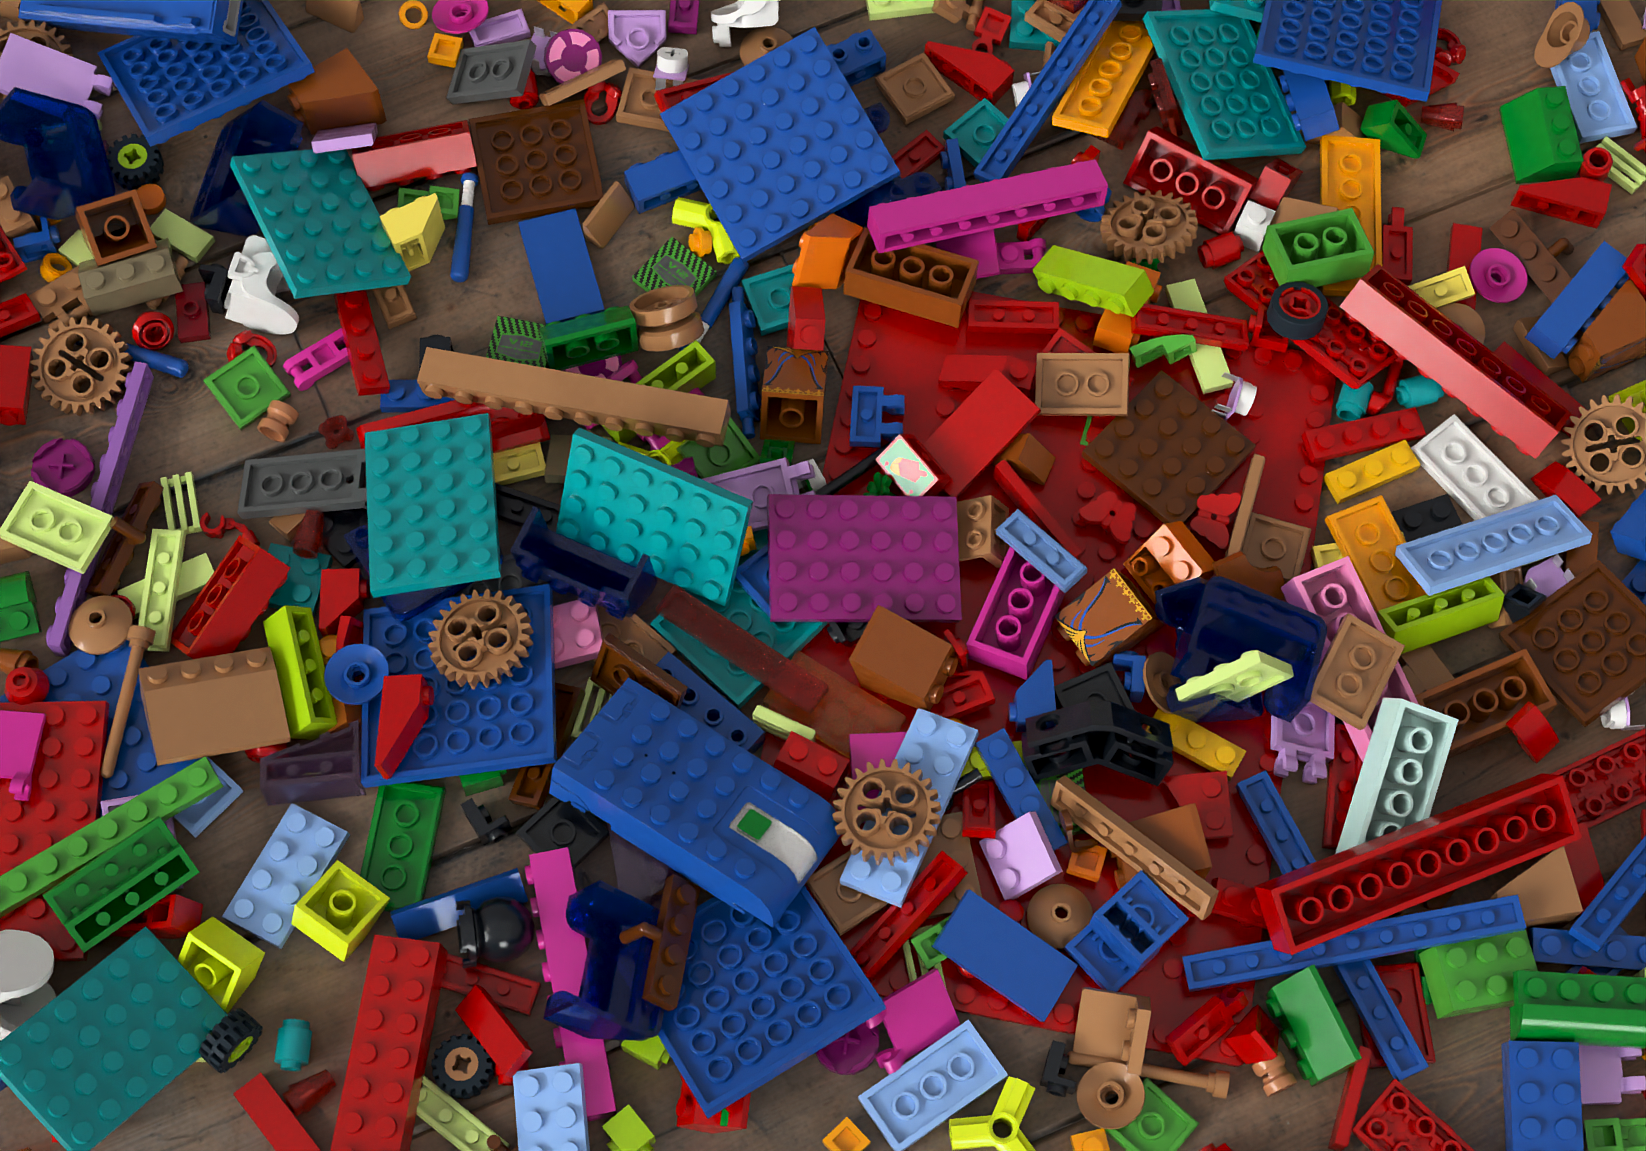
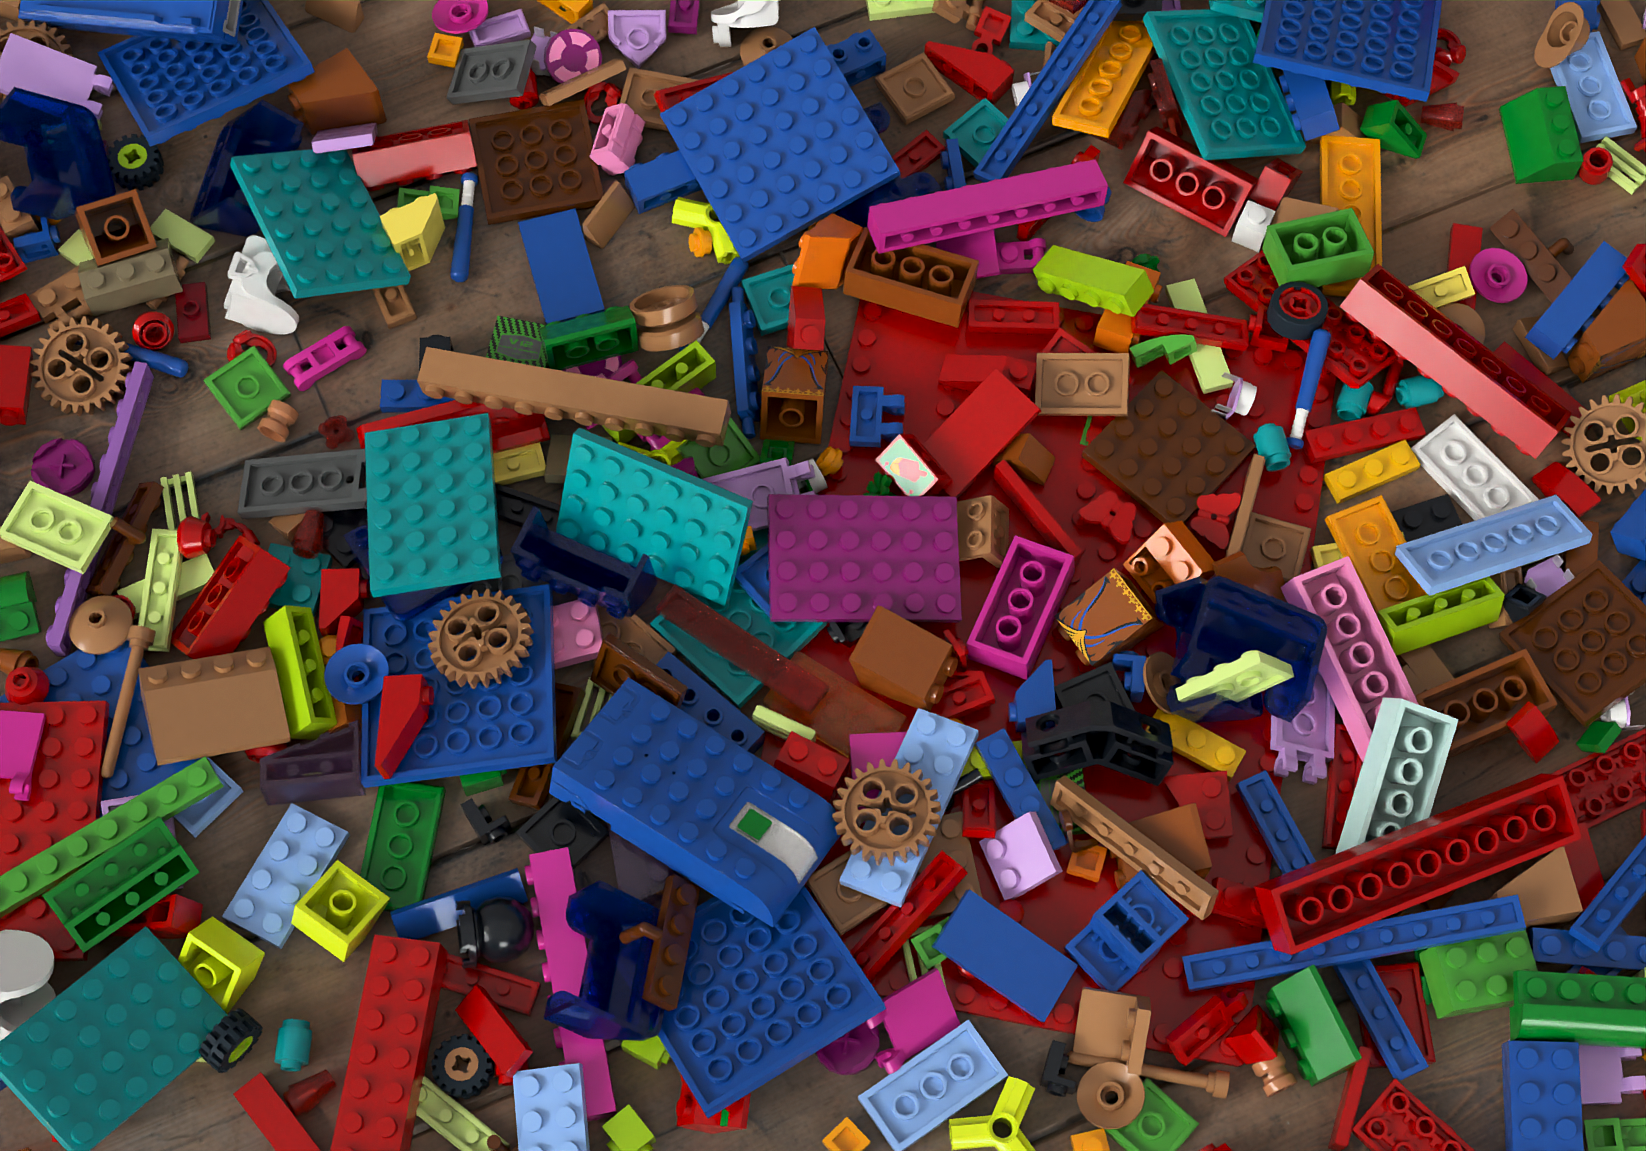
(48, 272): light orange piece -> none
(151, 198): orange tile -> none
(195, 537): none -> red cone
(217, 285): black bracket -> none
(362, 343): red plate -> none
(413, 4): light orange piece -> none
(617, 139): none -> bright pink brick
(671, 64): white piece -> none
(674, 266): tile -> none
(830, 461): none -> light orange plate
(852, 473): black bar -> none
(1041, 551): medium blue tile -> none
(1045, 923): medium nougat dish -> none
(1148, 227): medium nougat gear -> none
(1220, 250): red brick -> none
(1273, 445): none -> teal brick
(1312, 371): none -> blue piece
(1355, 671): medium nougat plate -> none
(1397, 246): red plate -> none
(1572, 200): red slope -> none
(1599, 736): none -> green tile

